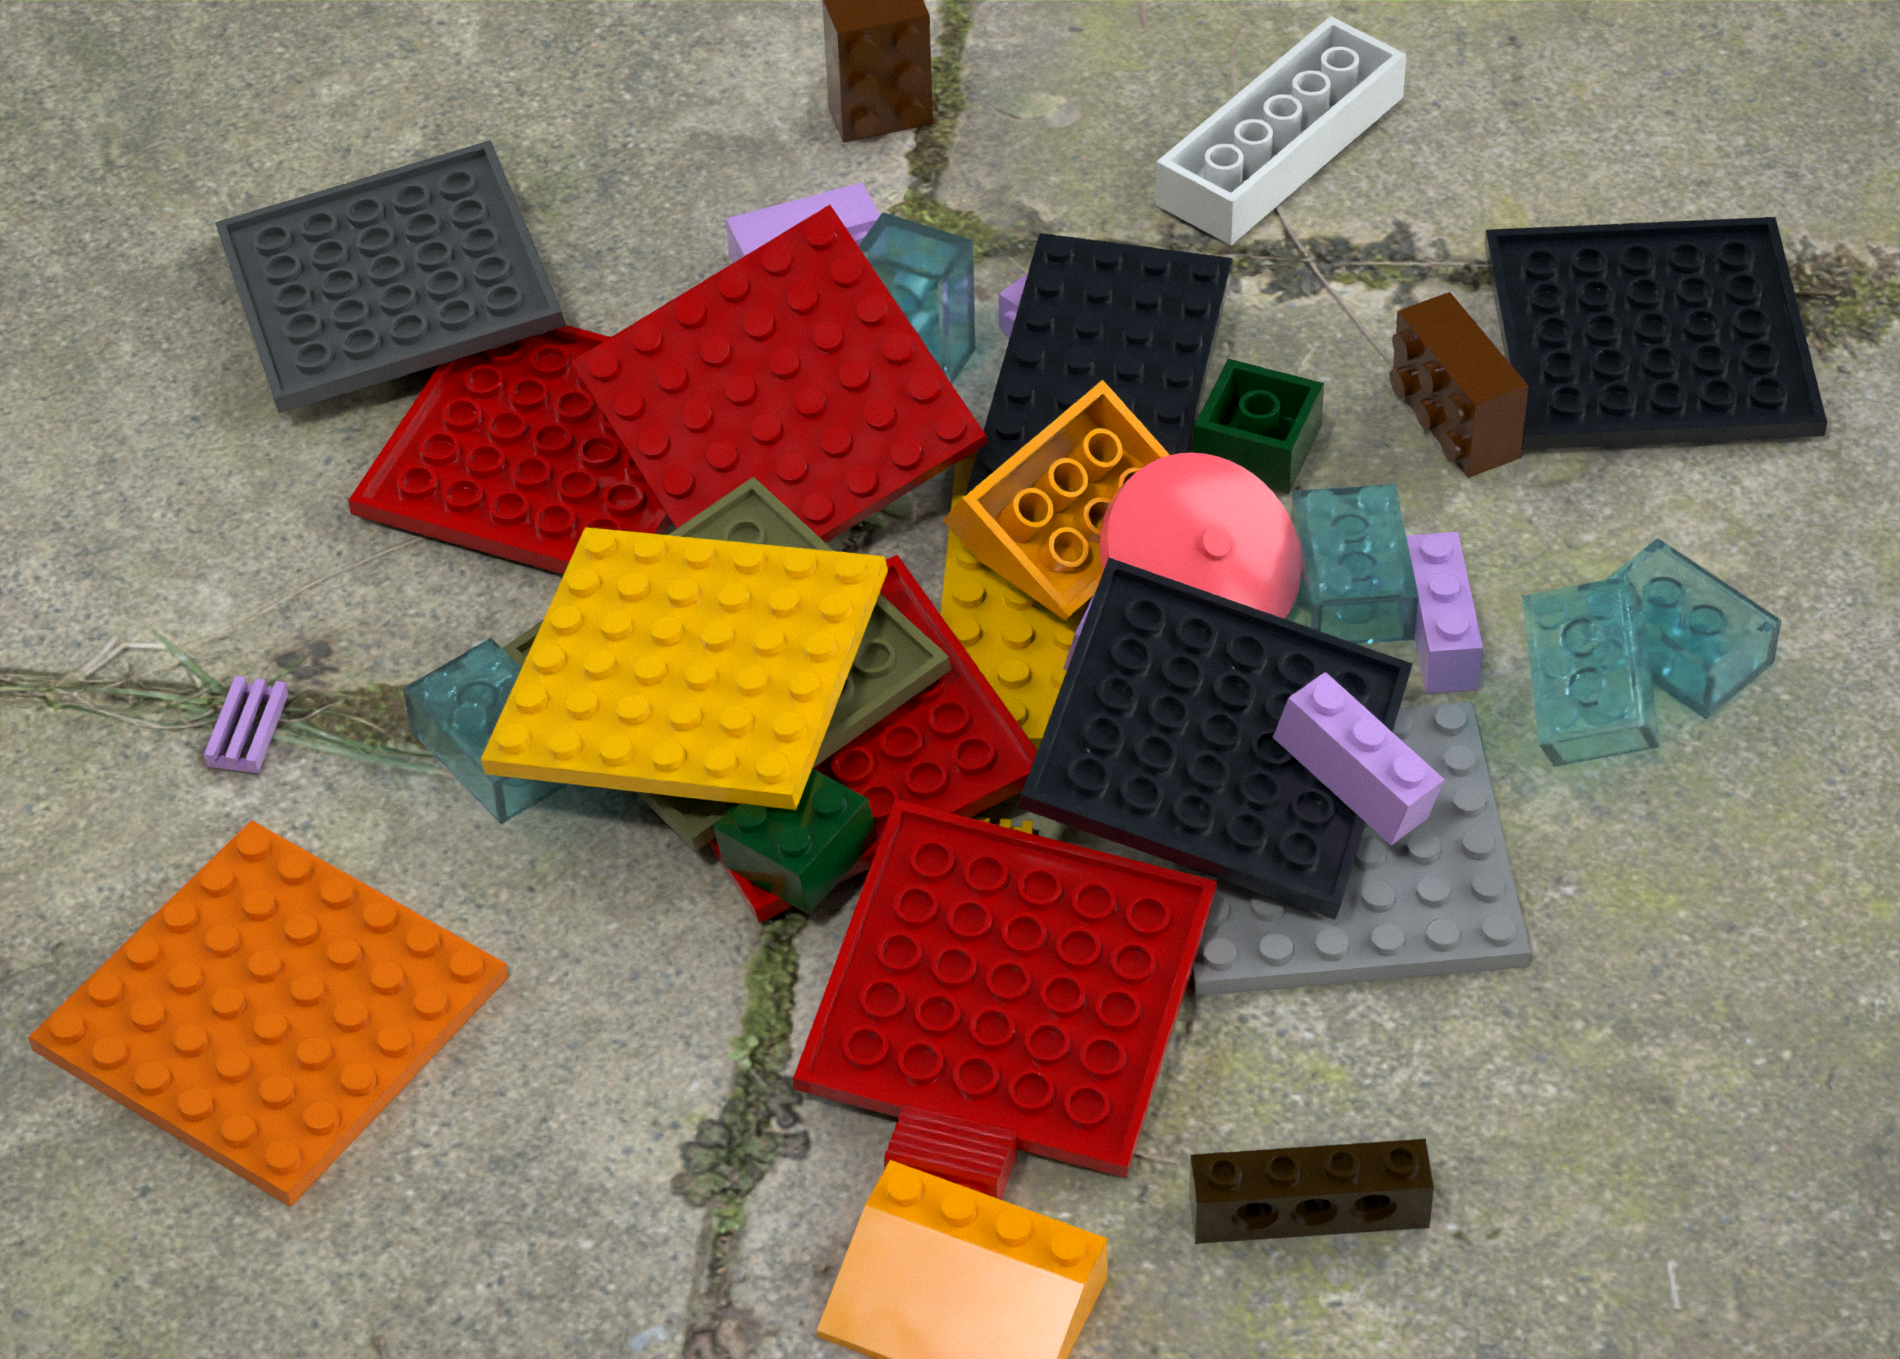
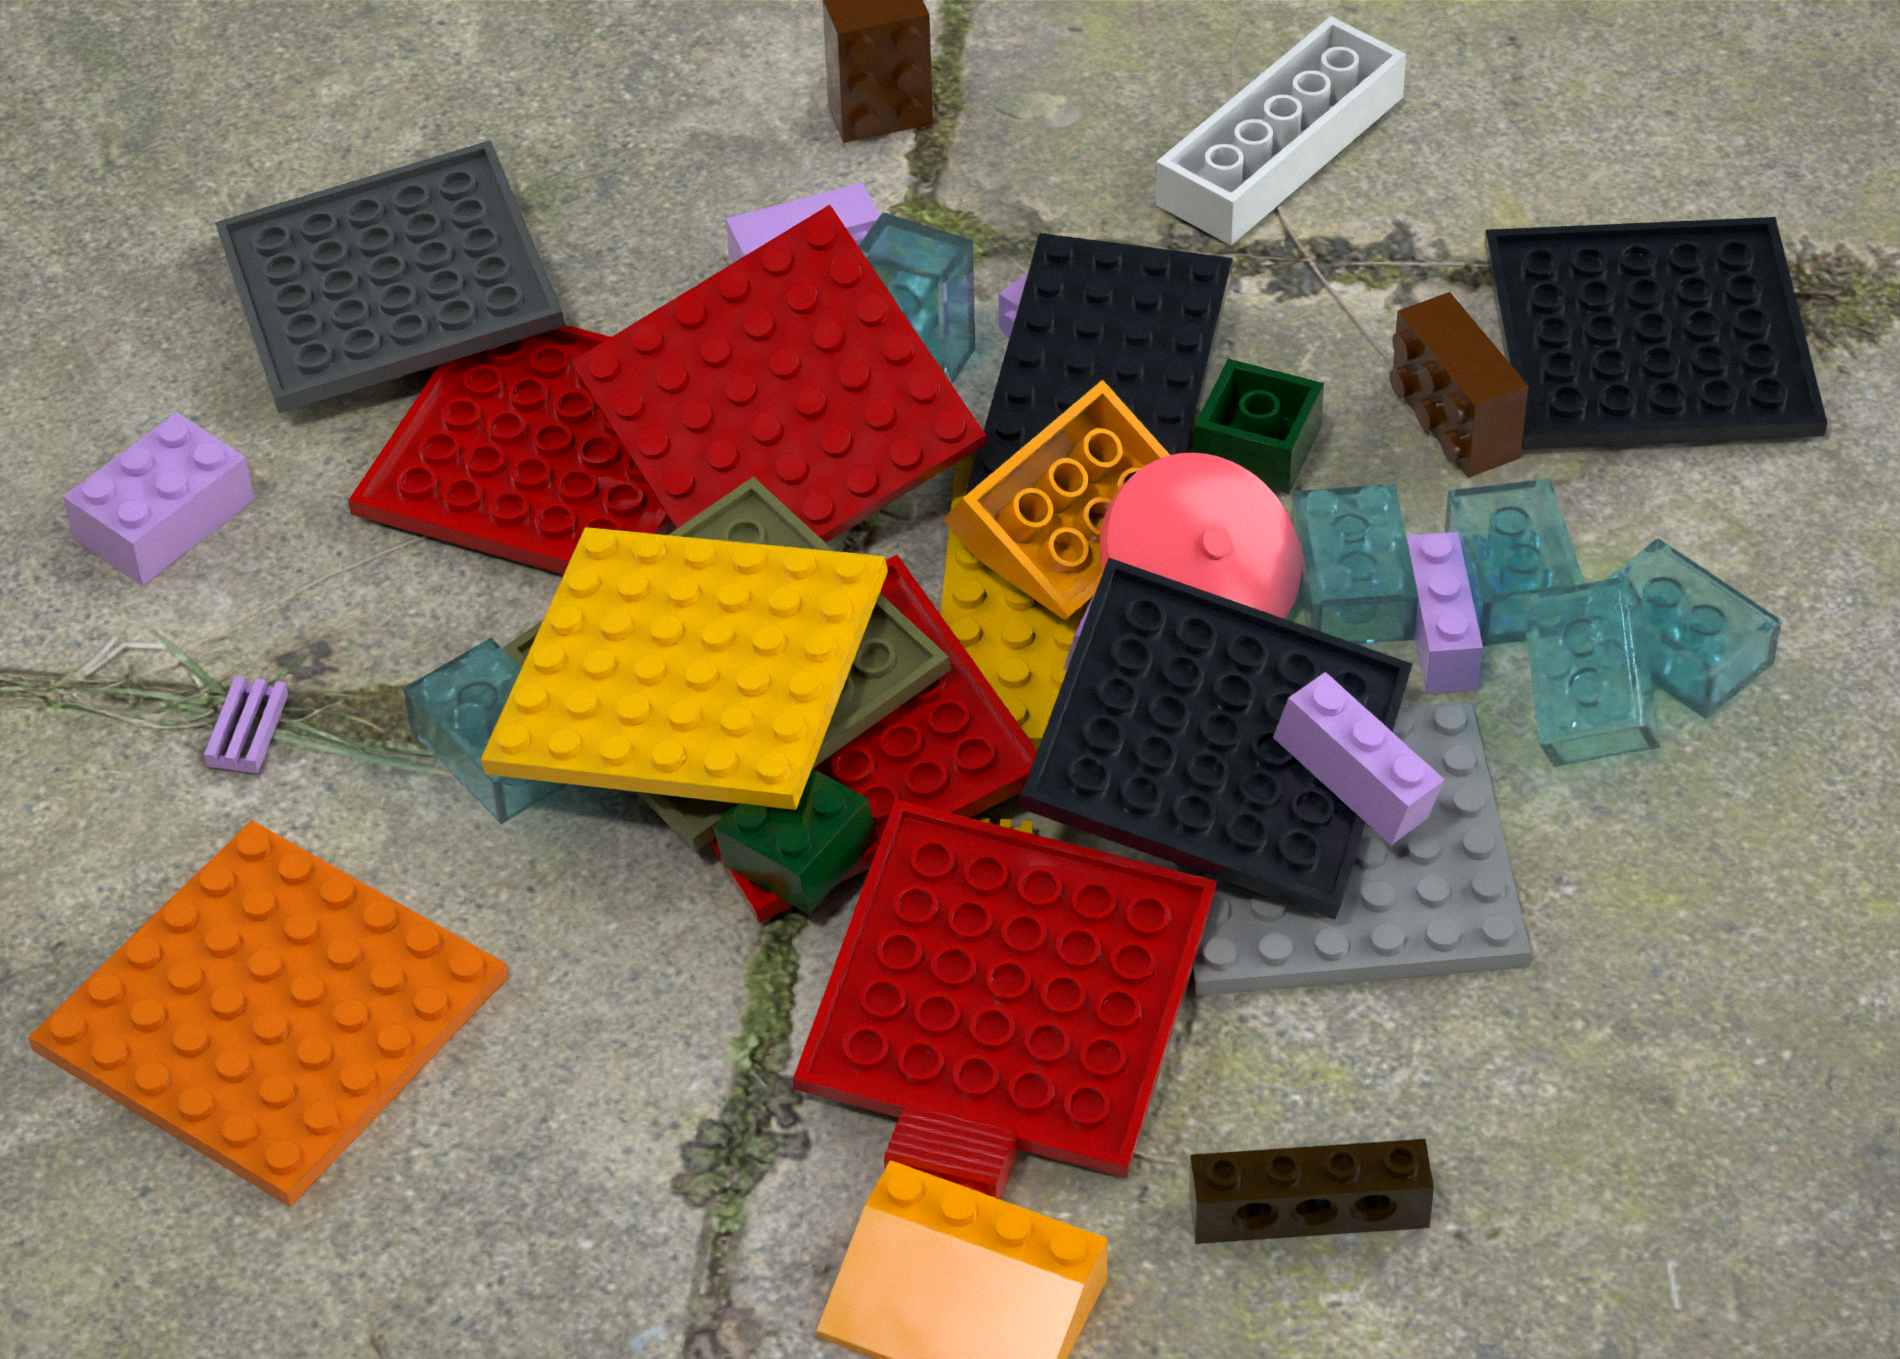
(159, 498): none -> lavender brick
(1511, 549): none -> clear light blue brick

